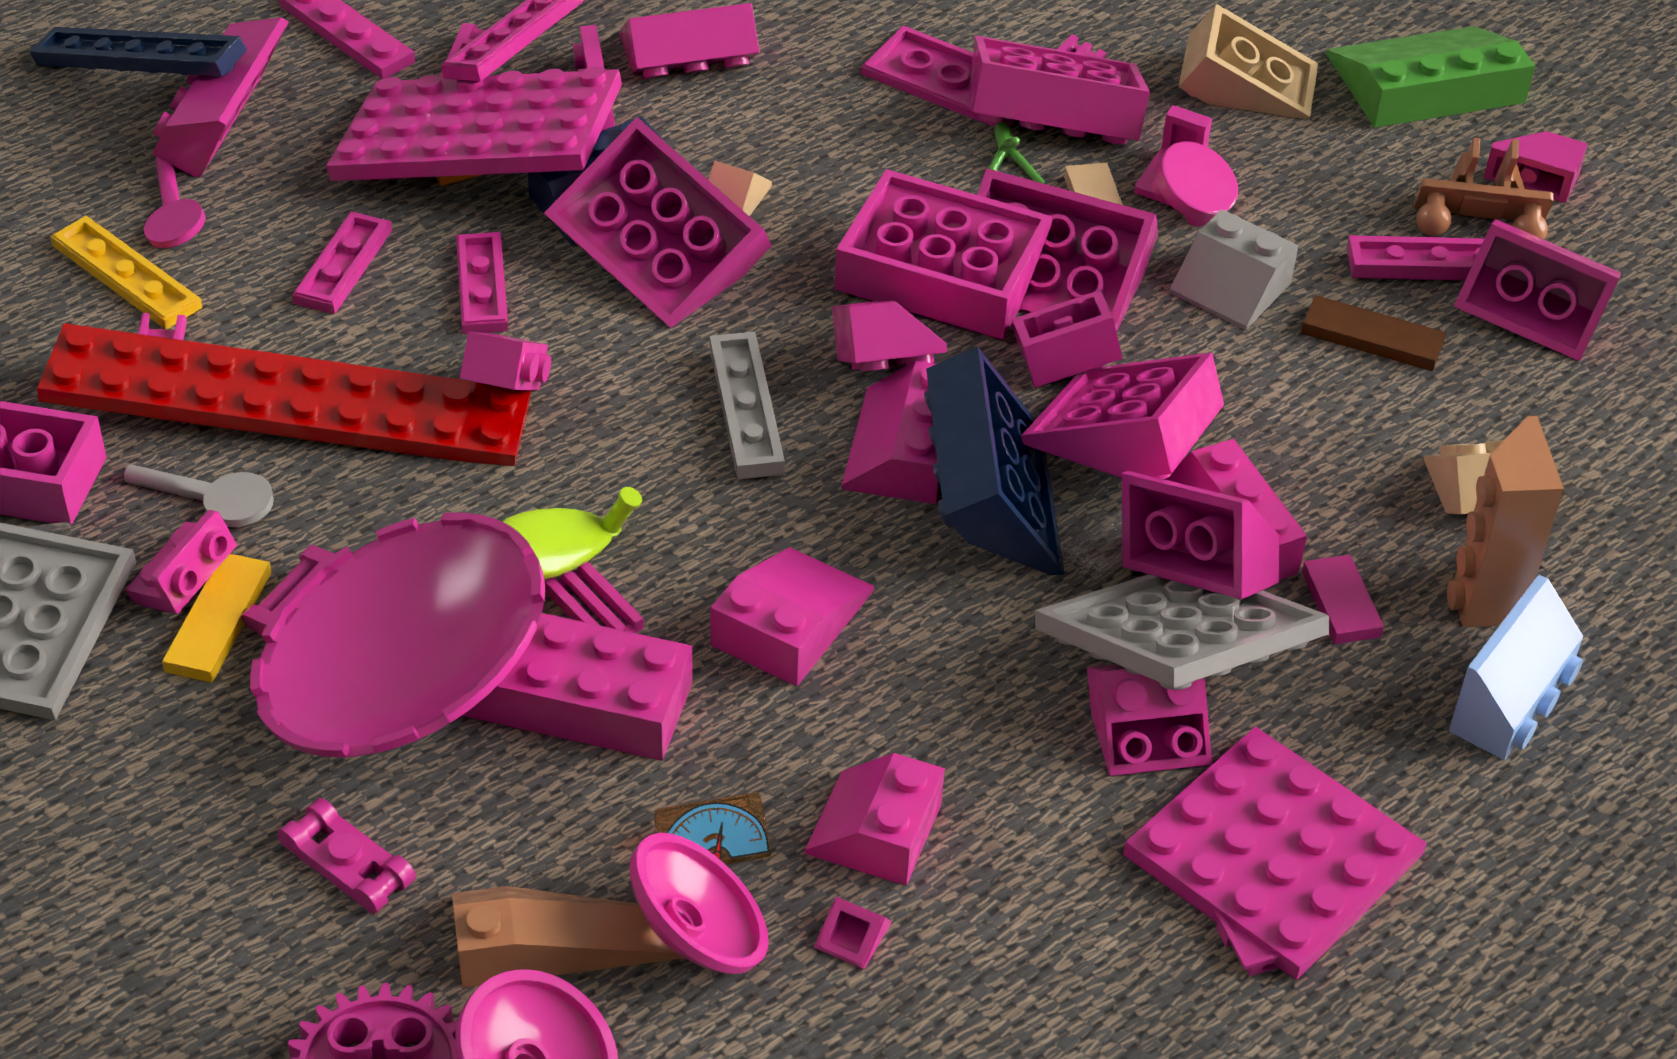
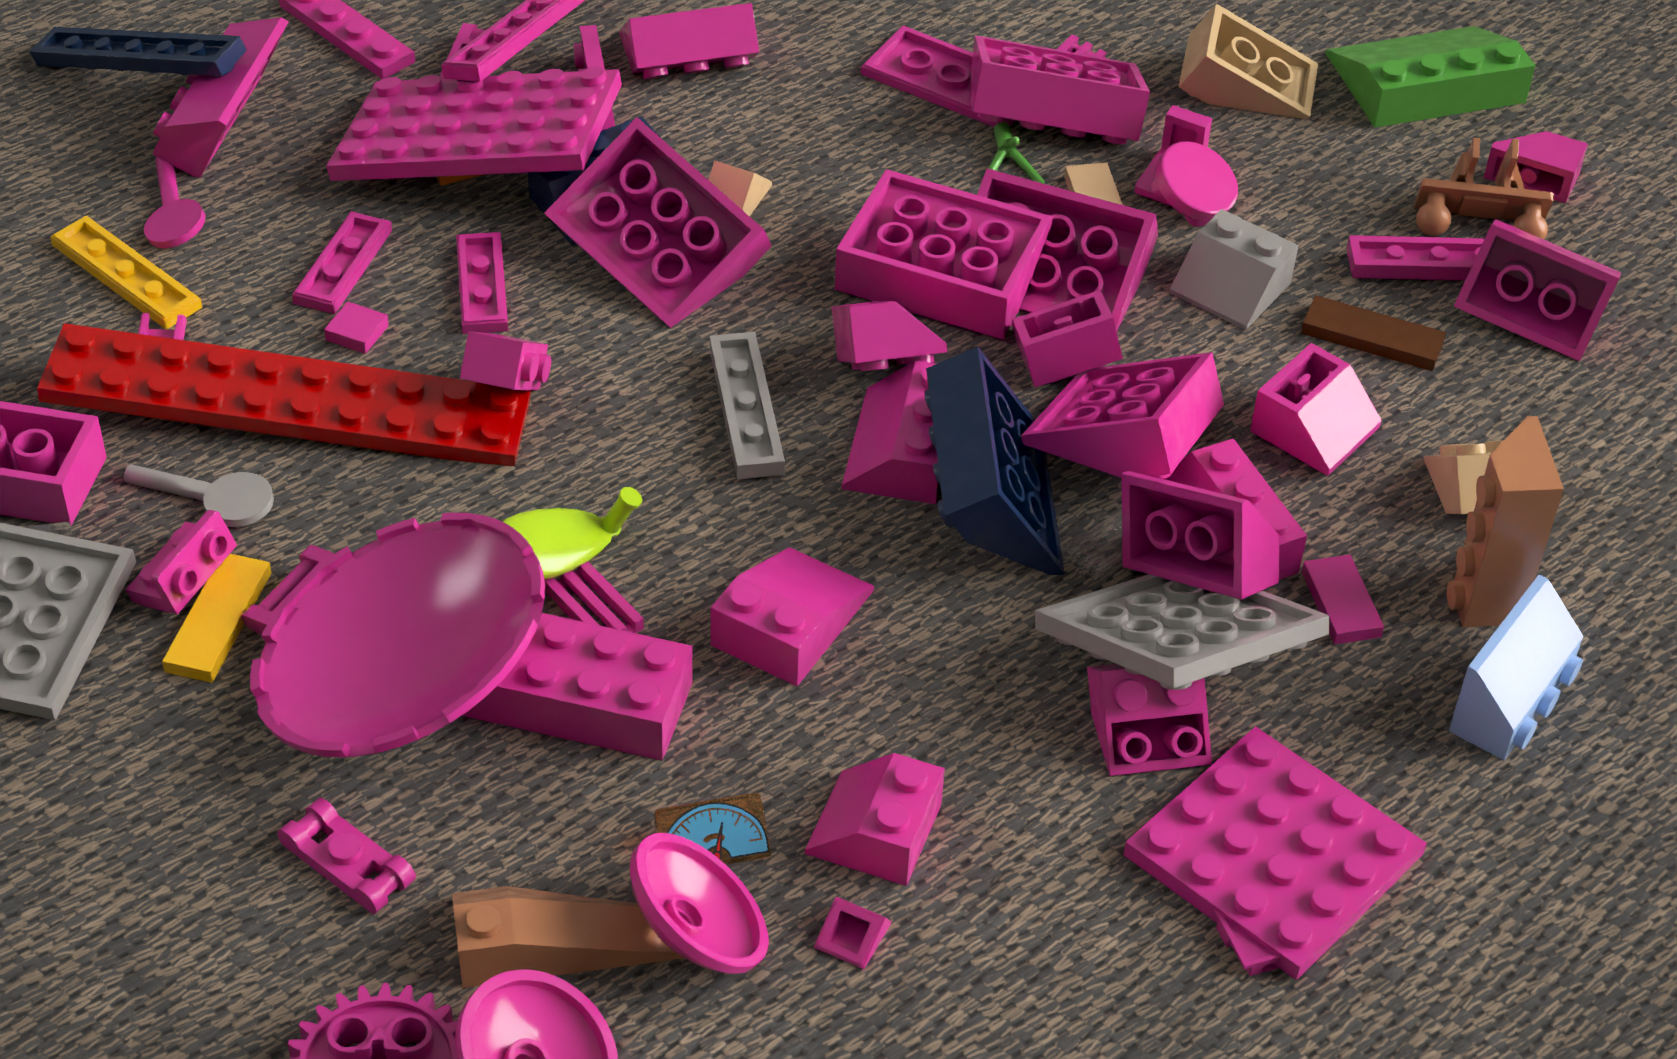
(356, 327): none -> dark pink tile
(1315, 410): none -> dark pink slope

